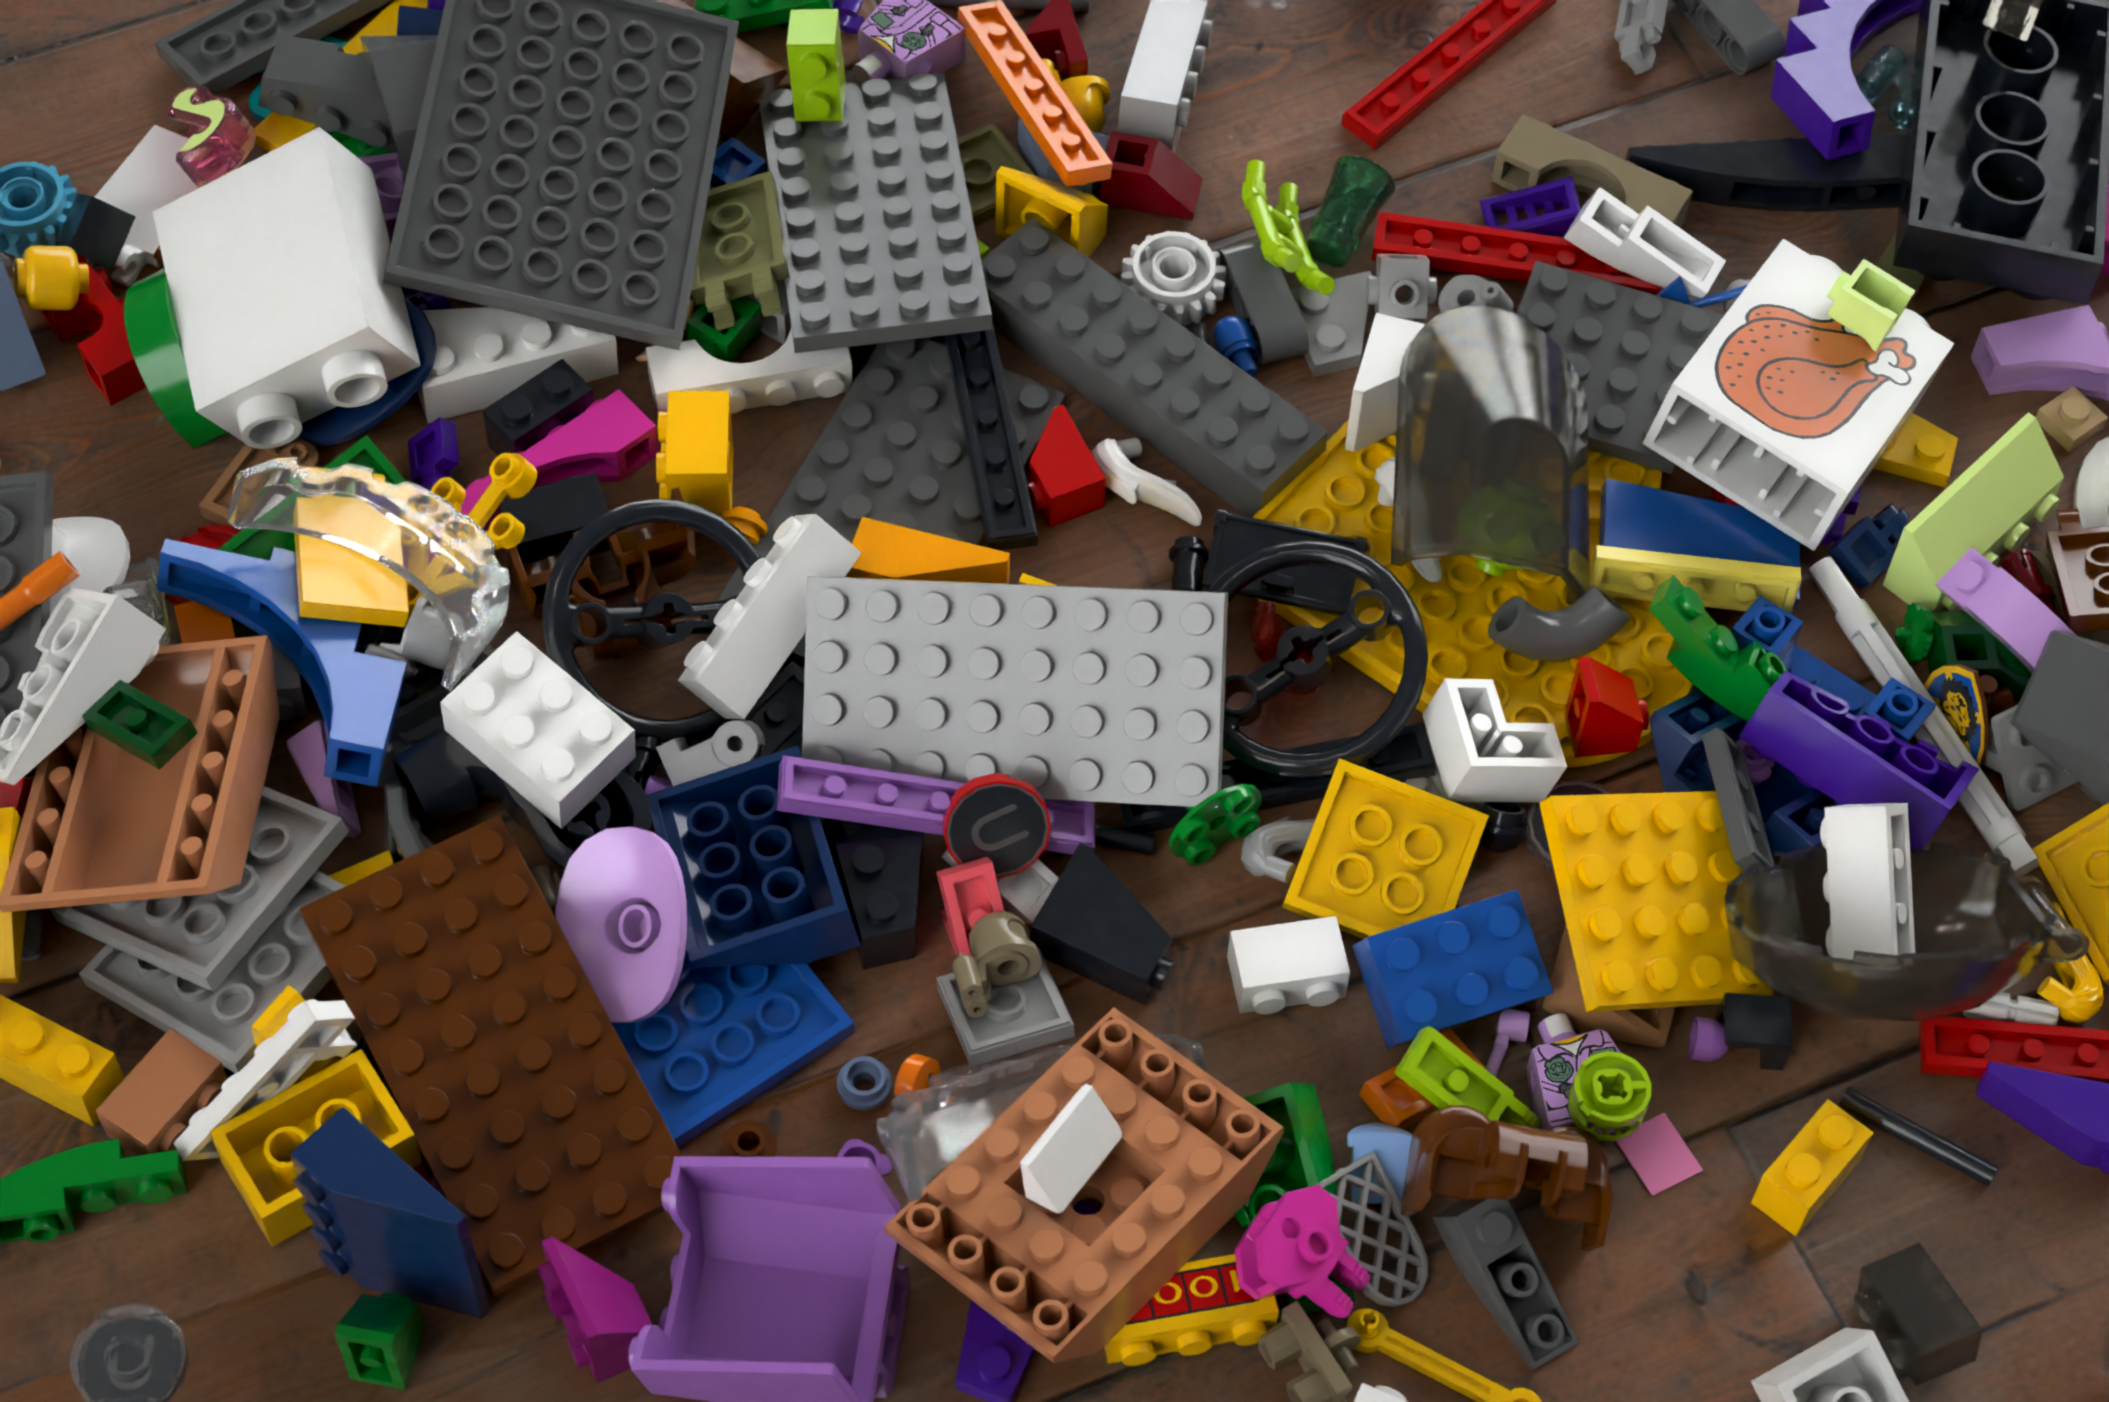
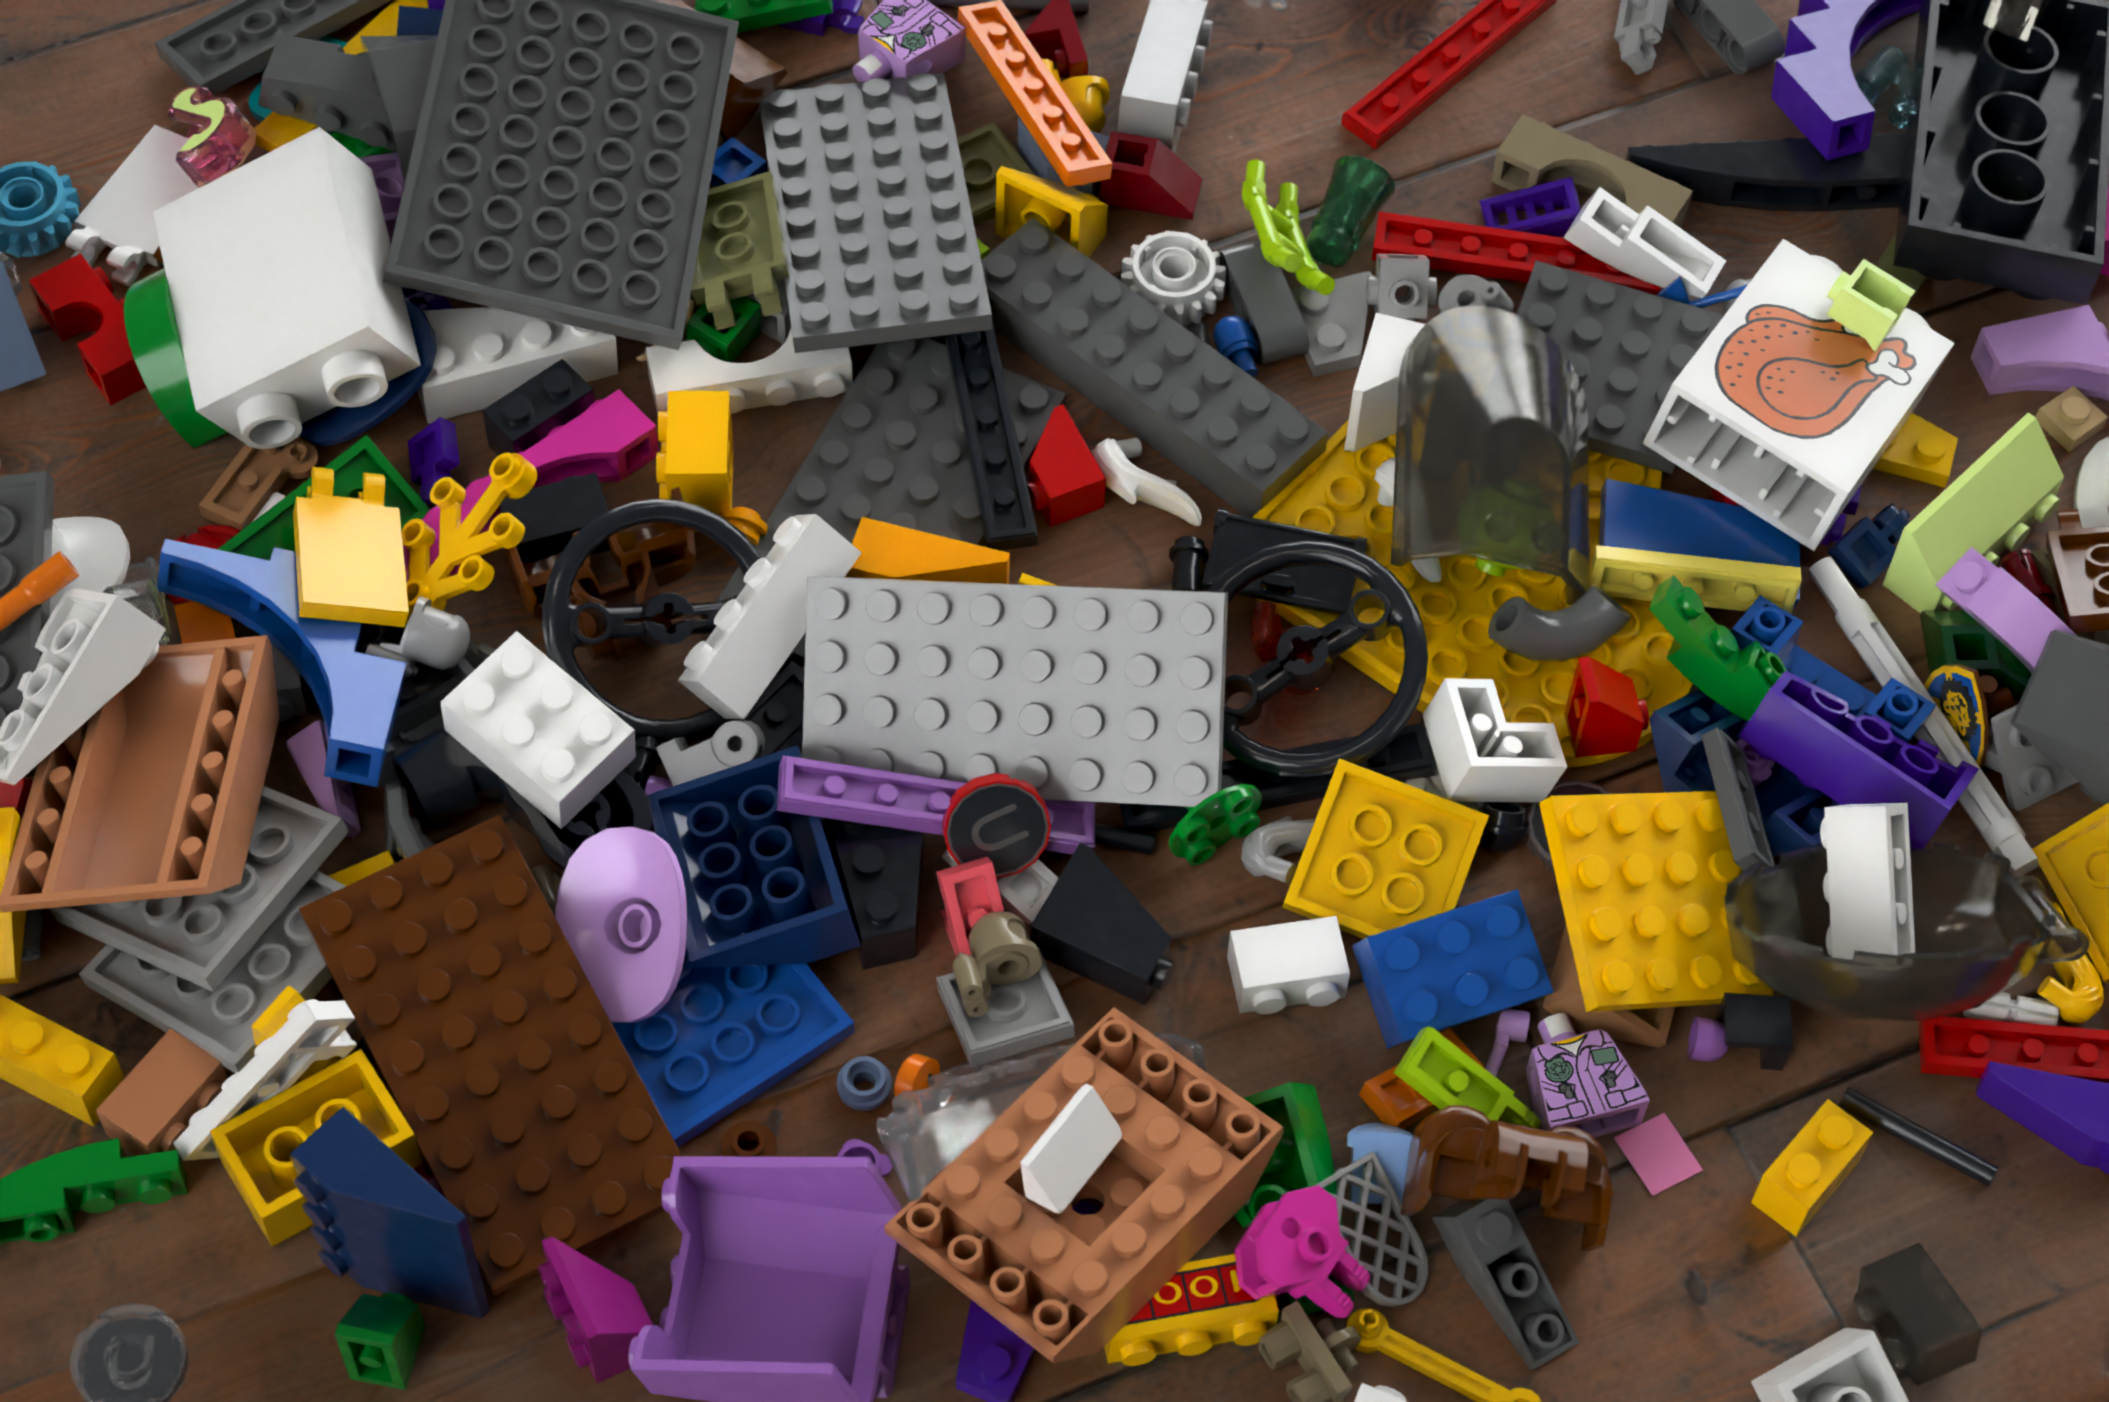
(50, 278): yellow head -> none
(95, 230): black panel -> none
(139, 724): dark green plate -> none
(395, 525): clear windscreen -> none
(816, 65): lime brick -> none
(1609, 1093): lime wheel -> none
(1916, 635): green plant -> none

